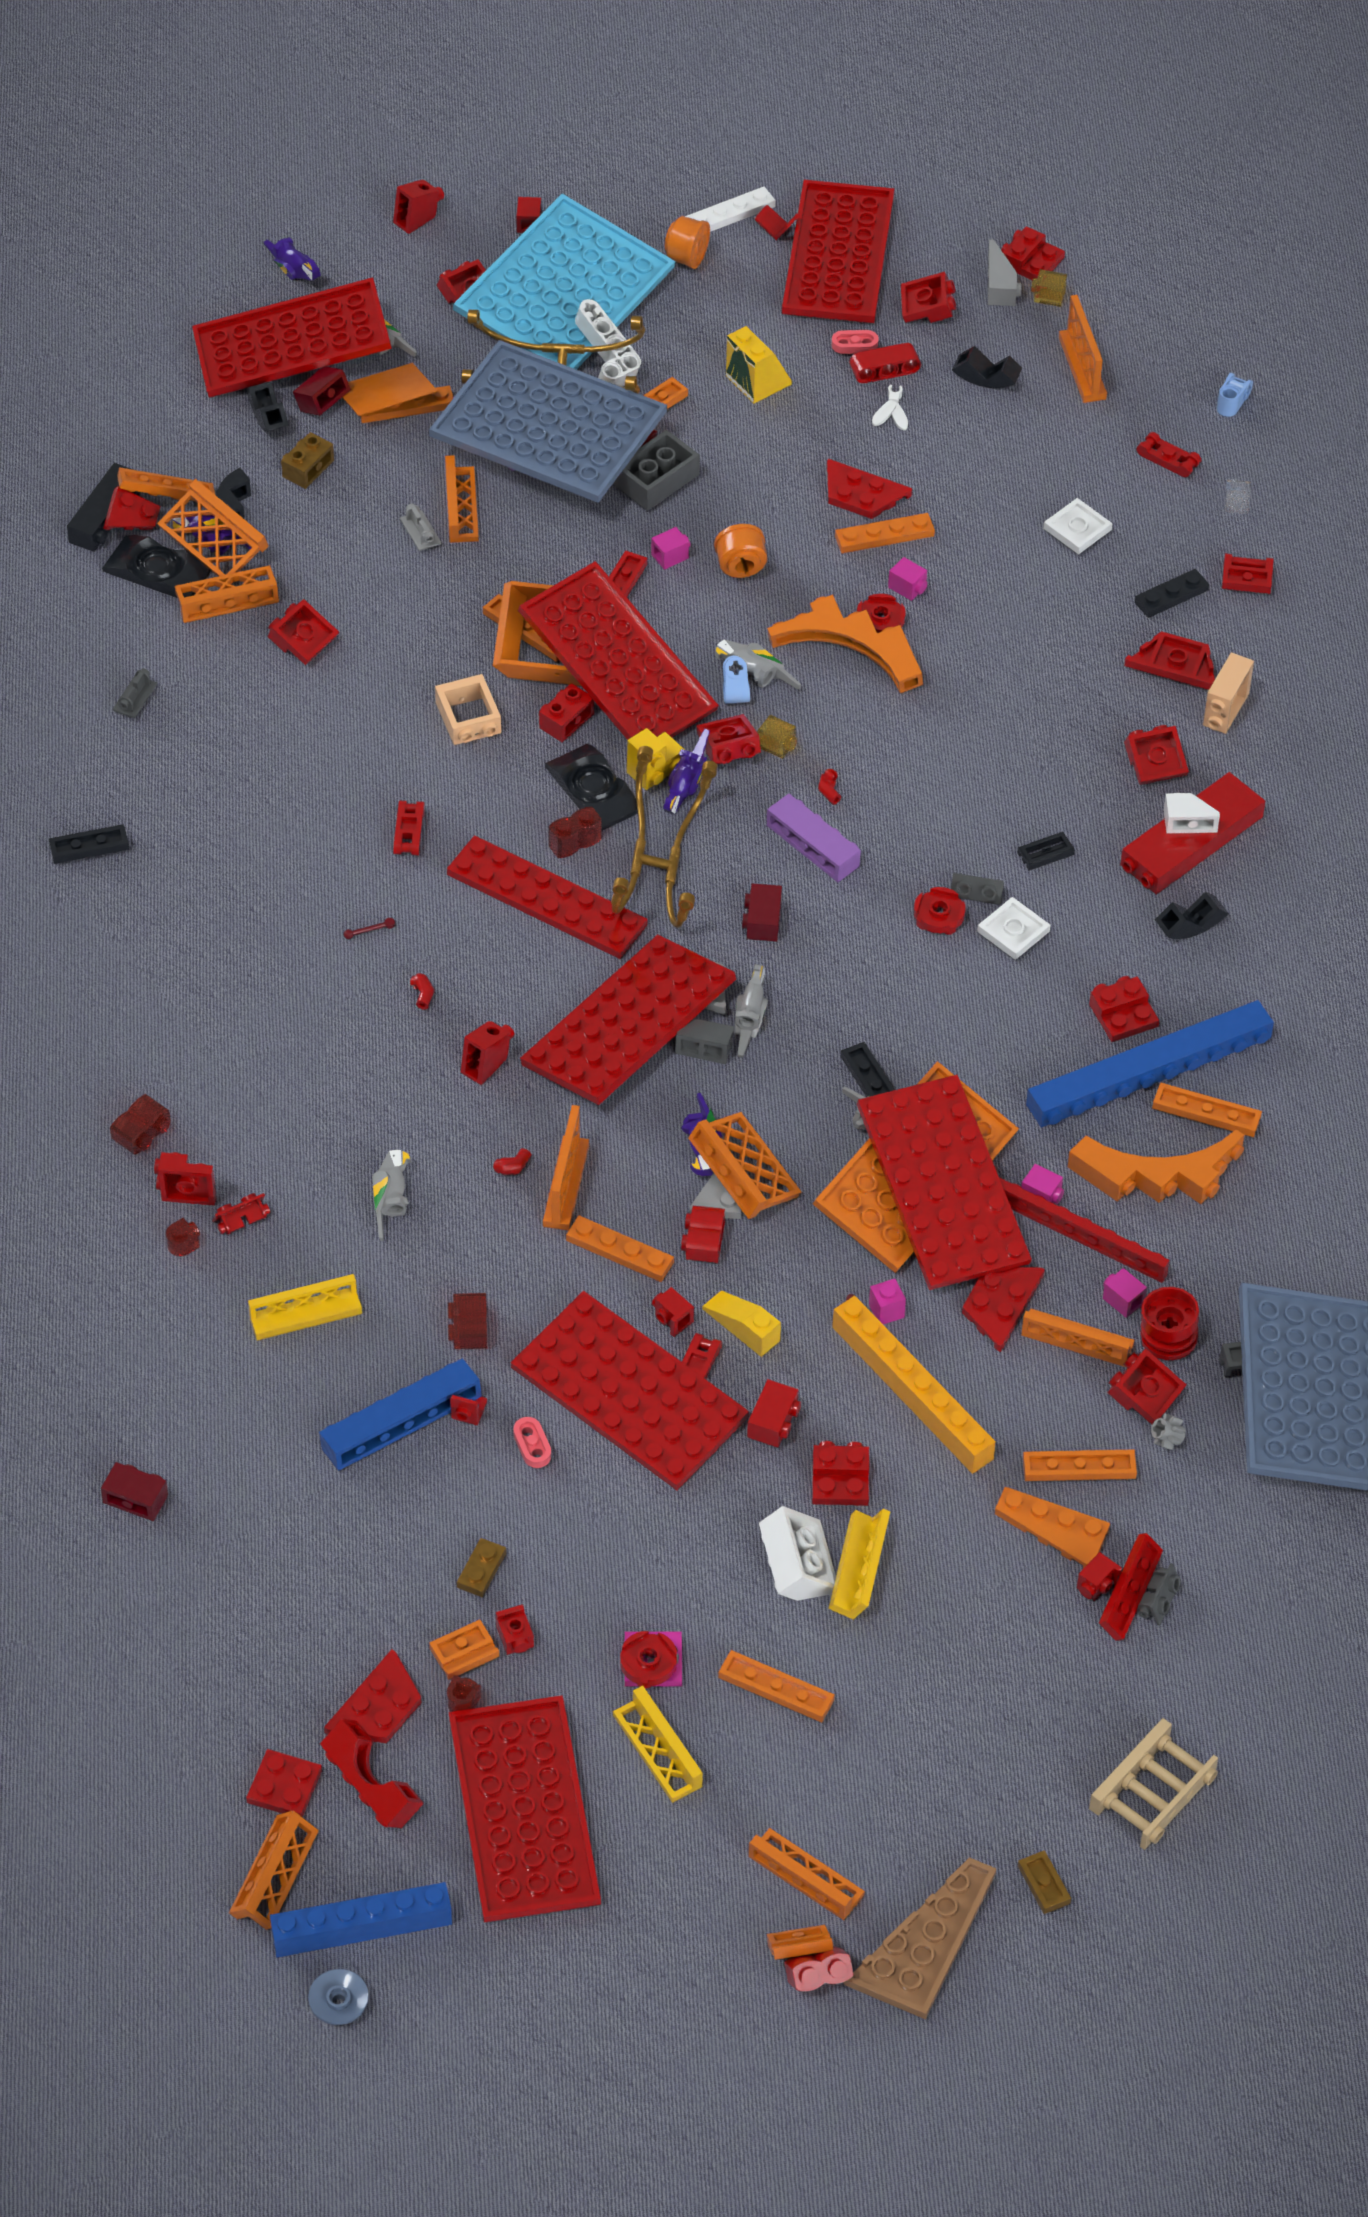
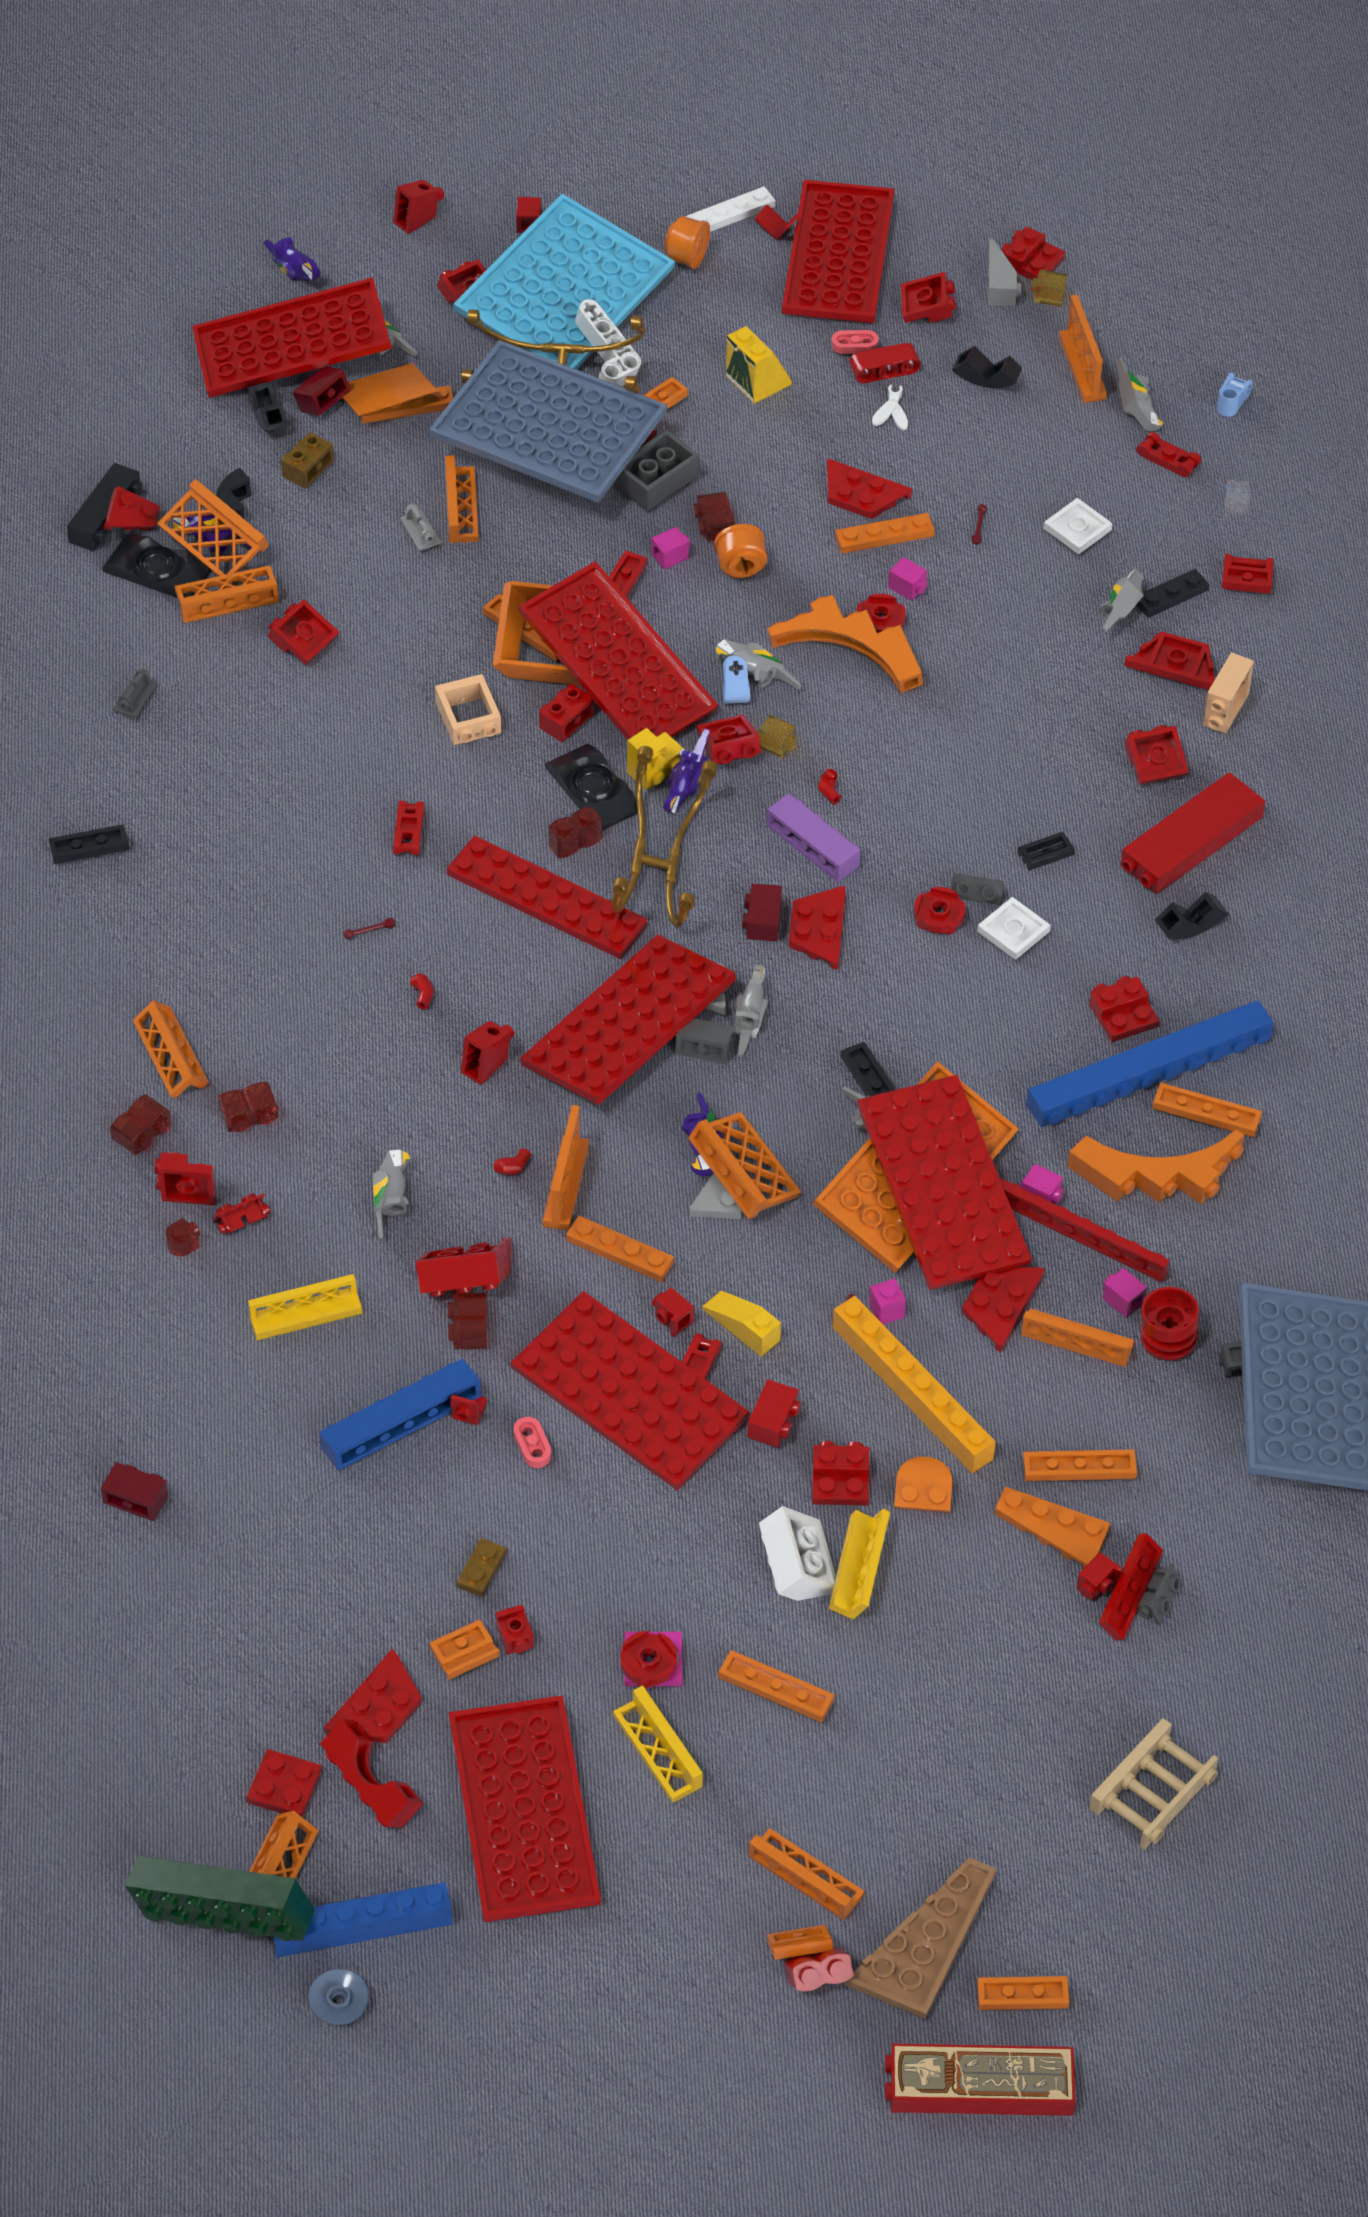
(156, 484): orange plate -> none
(173, 1042): none -> orange fence
(220, 1898): none -> dark green brick
(248, 1107): none -> clear red brick
(462, 1269): none -> red wedge
(462, 1694): clear red plate -> none
(704, 1234): red brick -> none
(713, 513): none -> clear red brick
(818, 925): none -> red wing
(923, 1485): none -> orange slope
(976, 539): none -> dark red hinge
(981, 2079): none -> brick
(1023, 1993): none -> orange plate
(1044, 1882): pearl gold plate -> none
(1124, 597): none -> light grey animal
(1136, 398): none -> light grey animal
(1146, 1386): red plate -> none
(1168, 1431): light grey gear -> none
(1189, 814): white slope -> none

